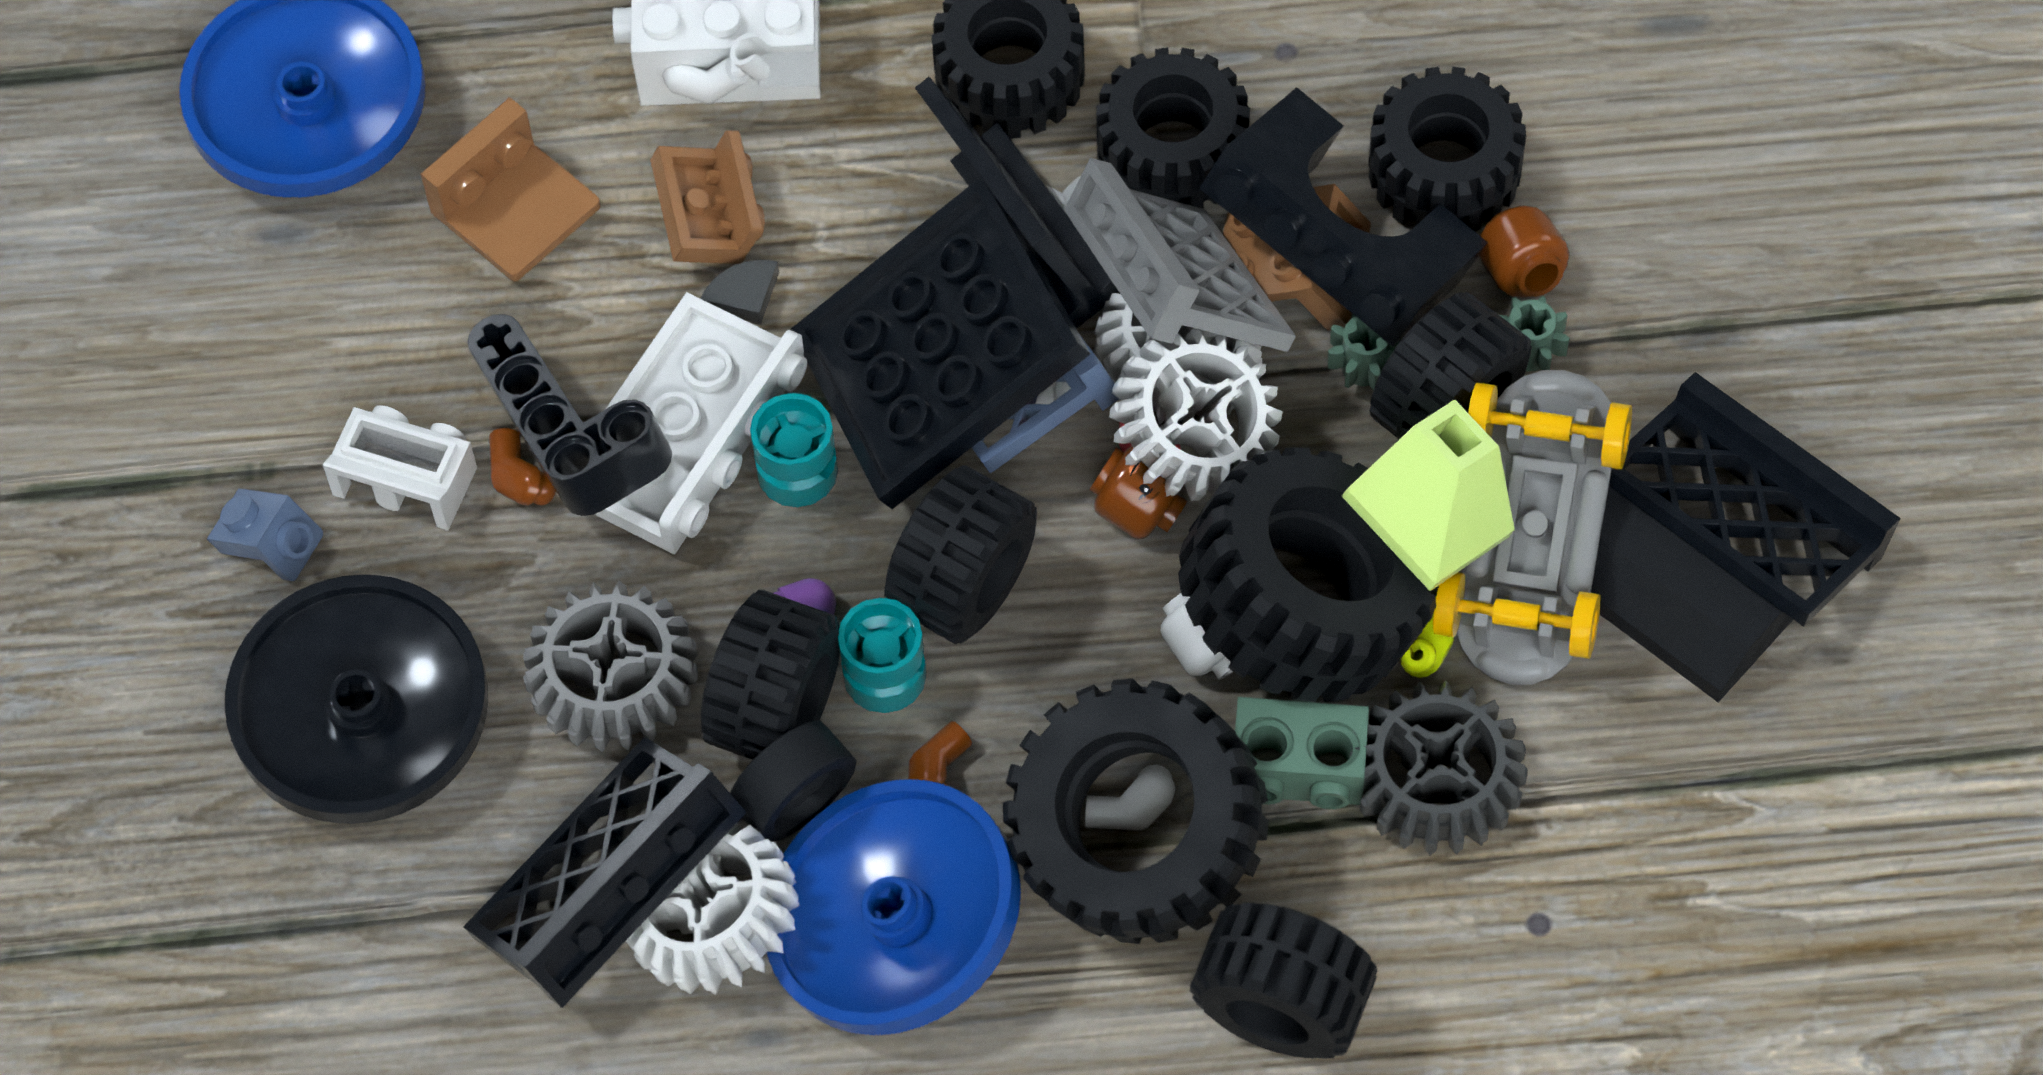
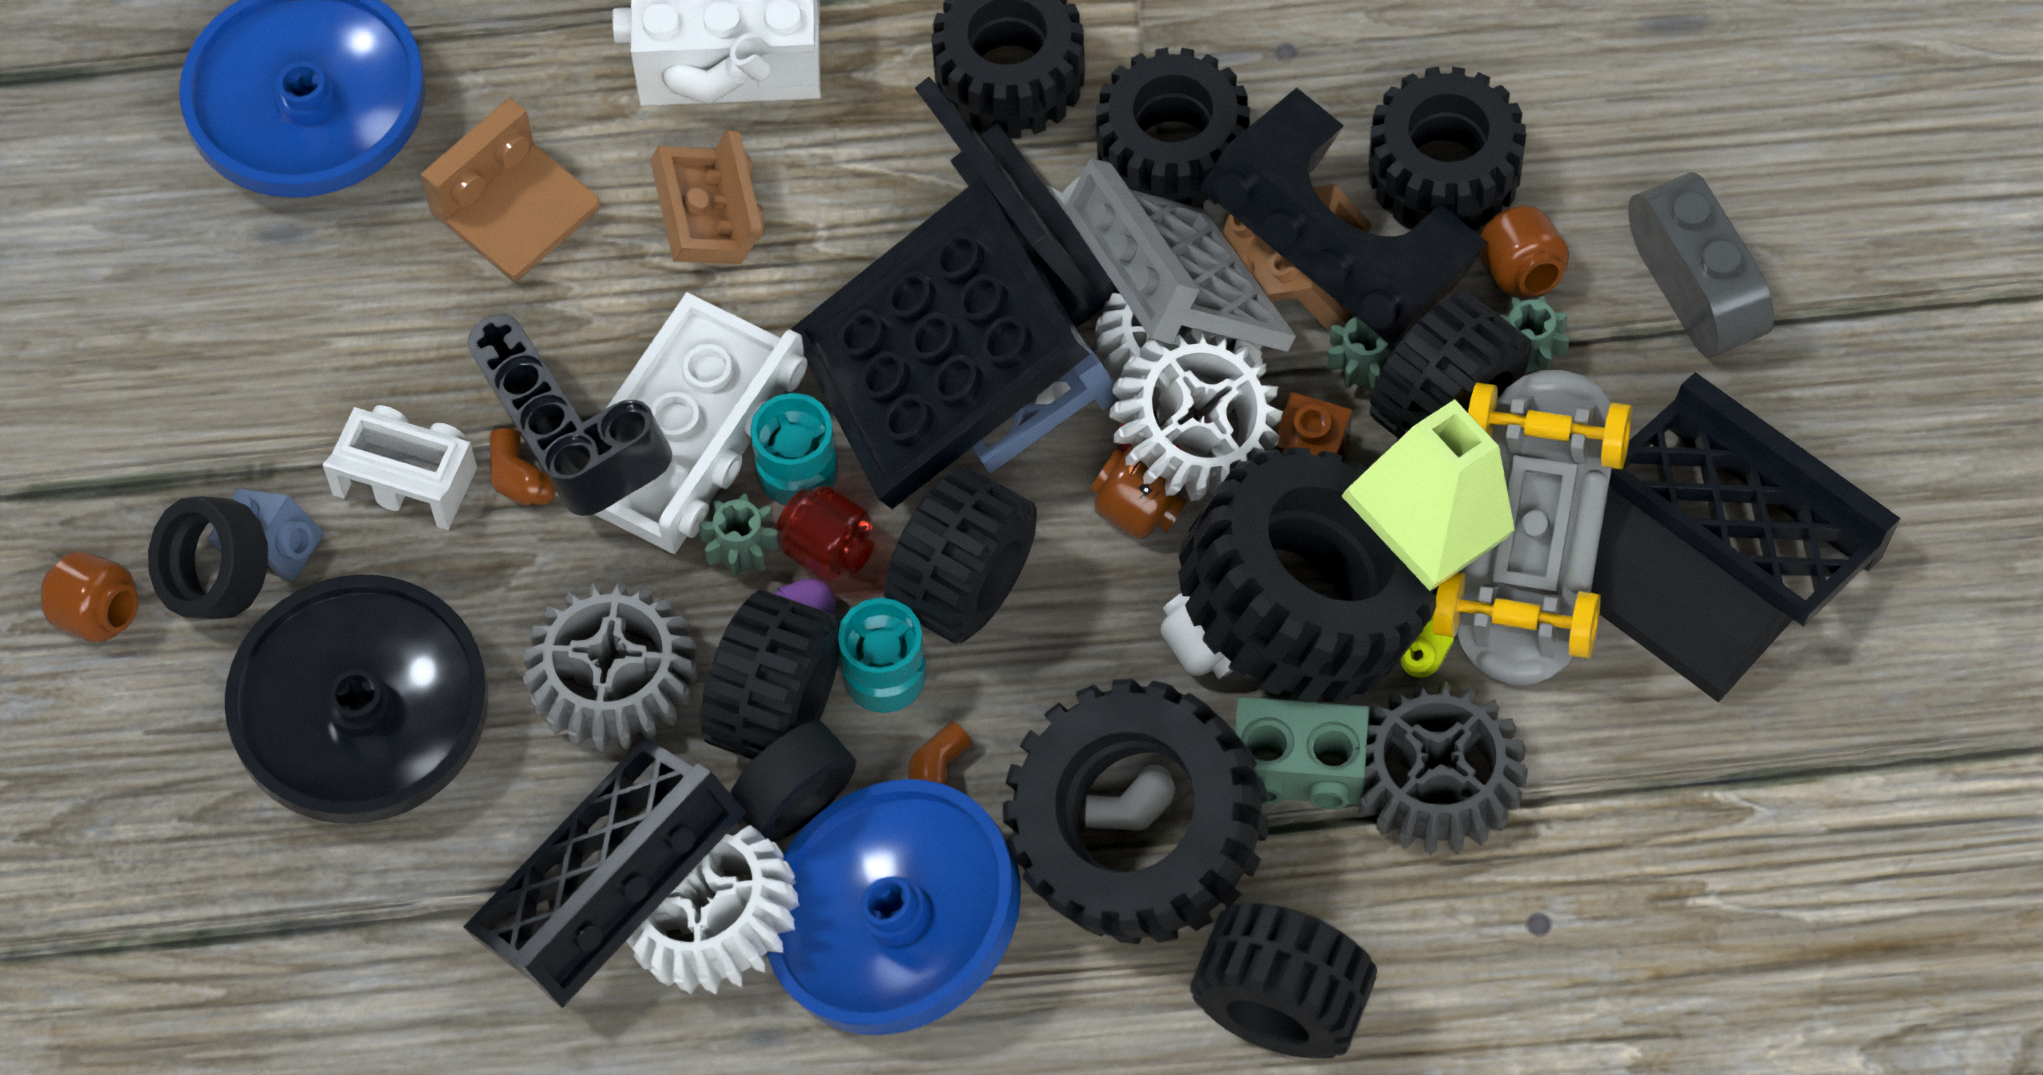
(89, 597): none -> dark orange head
(242, 557): none -> black tyre
(739, 535): none -> sand green gear
(744, 289): dark grey tile -> none
(826, 532): none -> clear red head
(1314, 426): none -> dark orange bracket
(1701, 264): none -> dark grey brick

